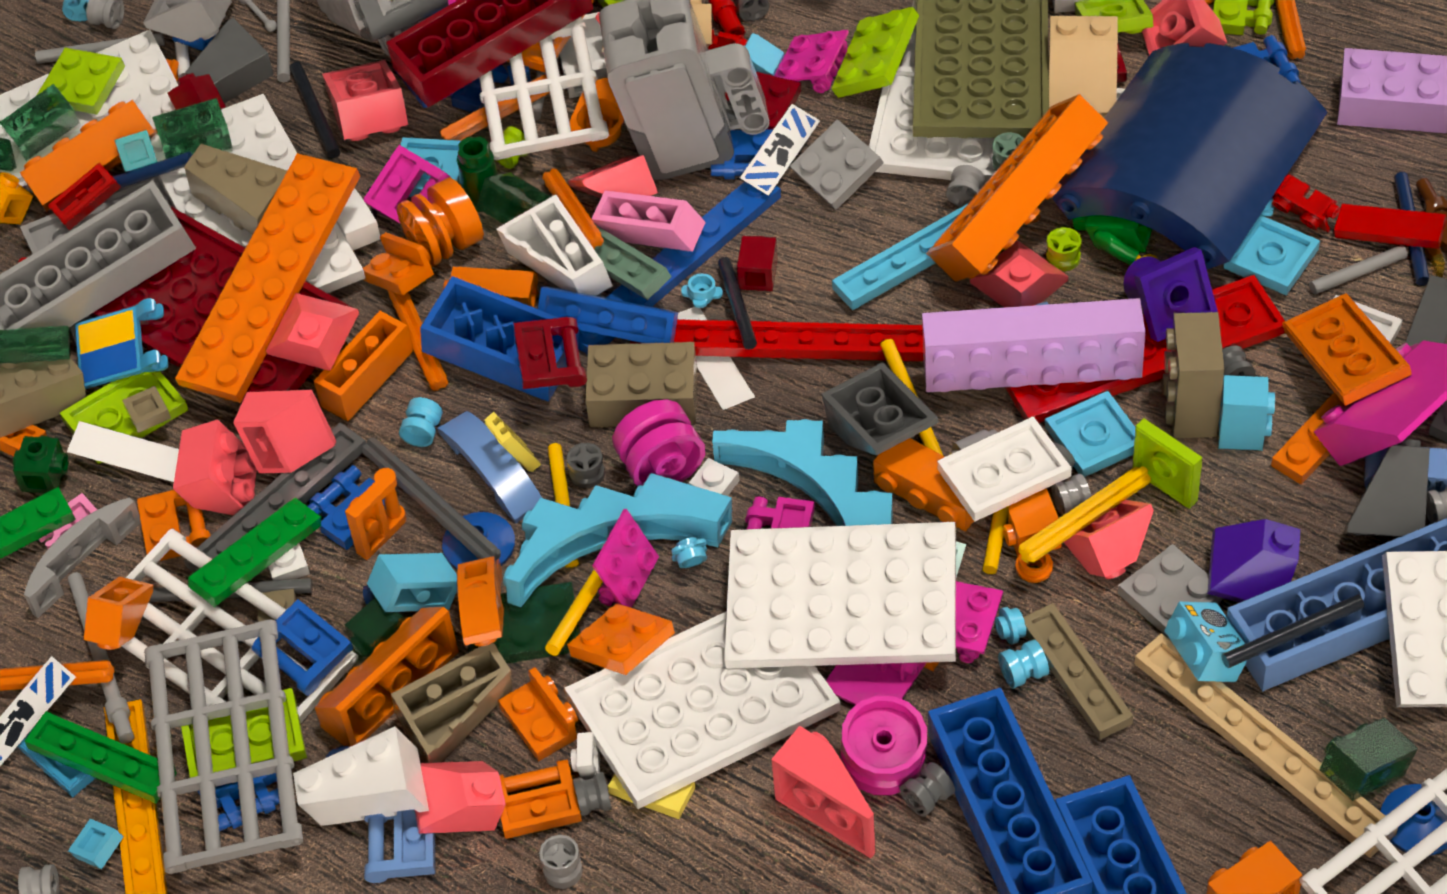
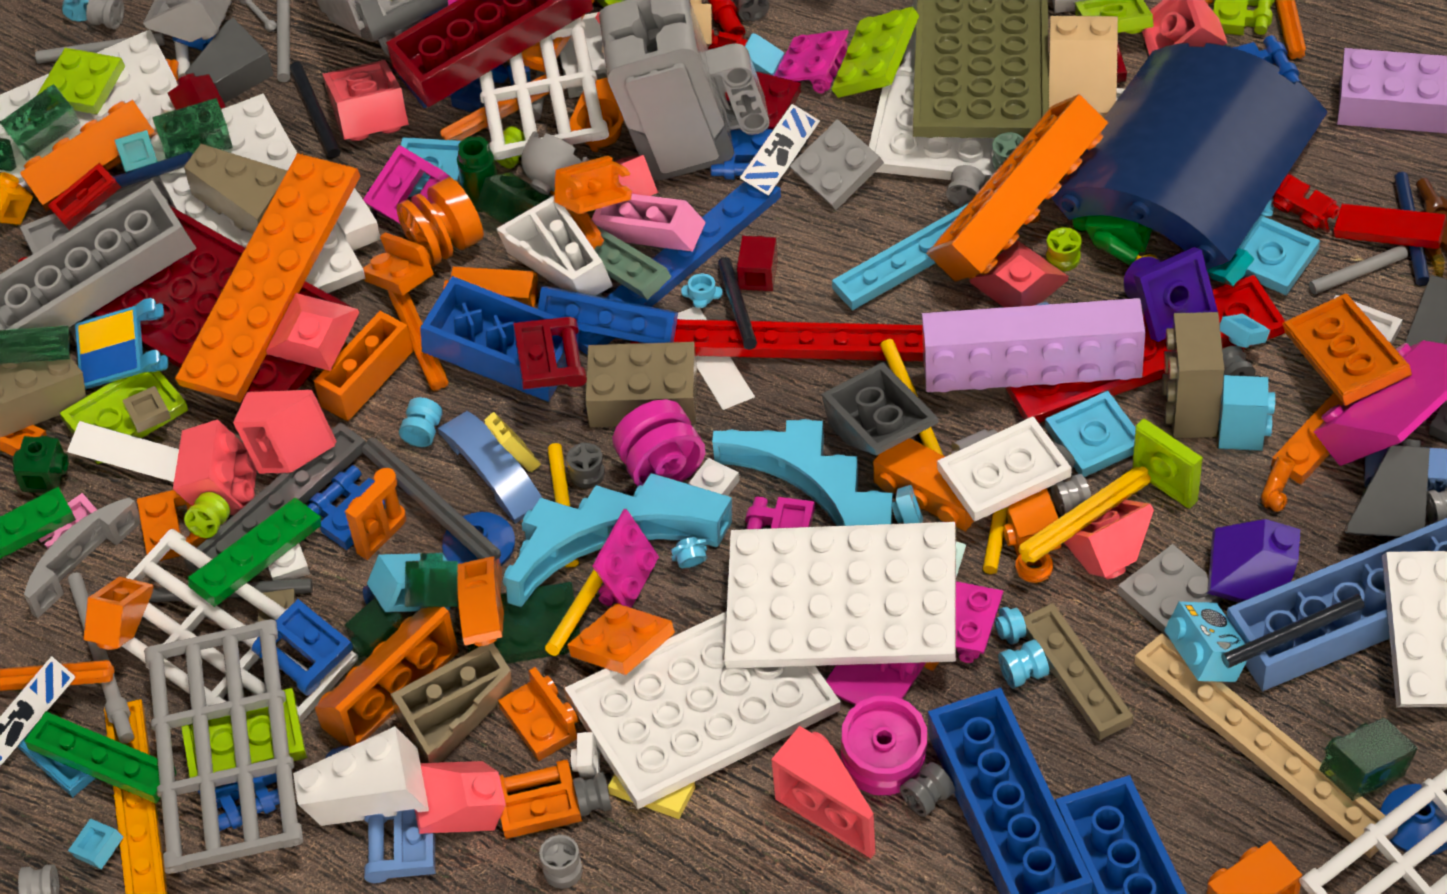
(207, 515): none -> lime wheel
(431, 582): none -> clear green brick
(543, 157): none -> light grey cylinder
(591, 185): none -> orange hinge
(906, 506): none -> medium azure plate
(1234, 270): none -> teal plate
(1243, 330): none -> medium azure plate
(1277, 479): none -> orange arm

